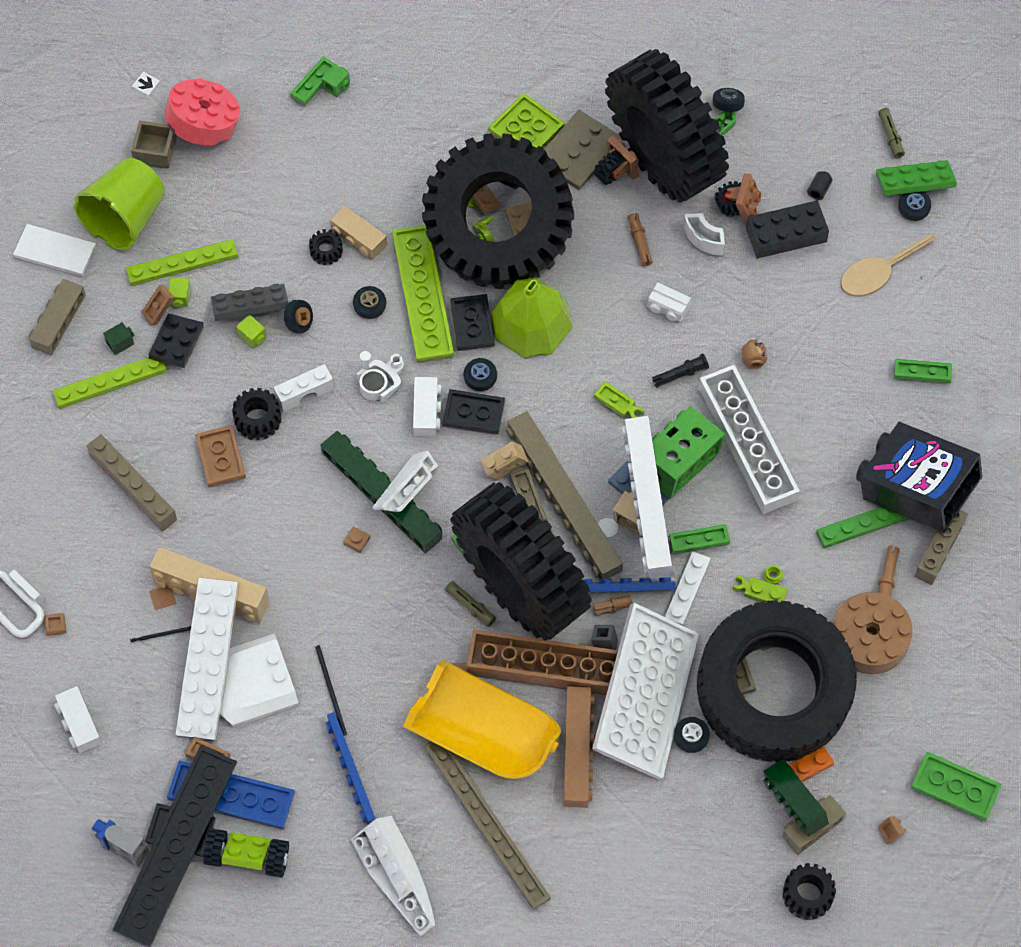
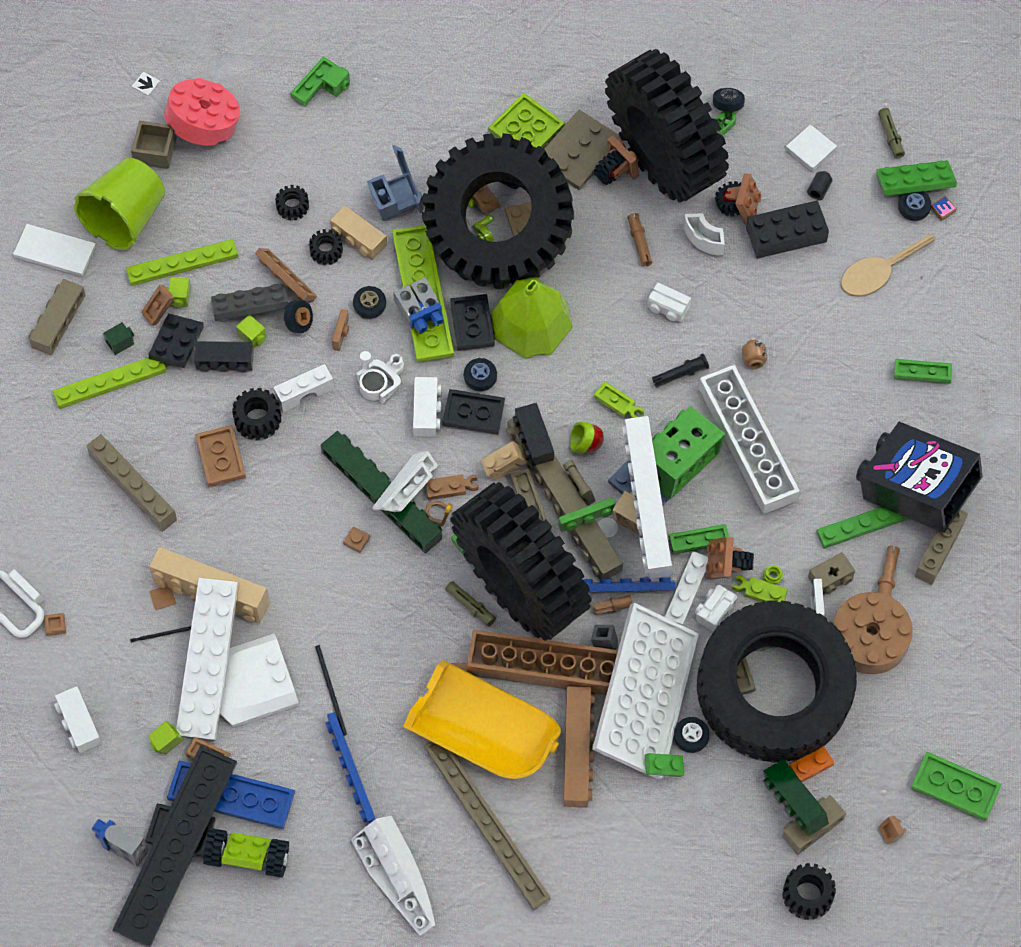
(165, 738): none -> lime brick
(223, 356): none -> black brick
(281, 271): none -> medium nougat plate
(292, 193): none -> black tyre
(341, 330): none -> medium nougat plate
(397, 194): none -> sand blue piece
(419, 305): none -> light grey hips
(448, 509): none -> medium nougat piece
(450, 486): none -> medium nougat plate
(533, 434): none -> black brick
(576, 478): none -> dark tan plate
(585, 438): none -> lime piece
(586, 515): none -> bright green plate
(664, 765): none -> bright green plate
(716, 607): none -> white brick
(725, 558): none -> nougat plate
(811, 148): none -> white tile
(816, 596): none -> white tile
(838, 566): none -> dark tan brick
(943, 208): none -> tile

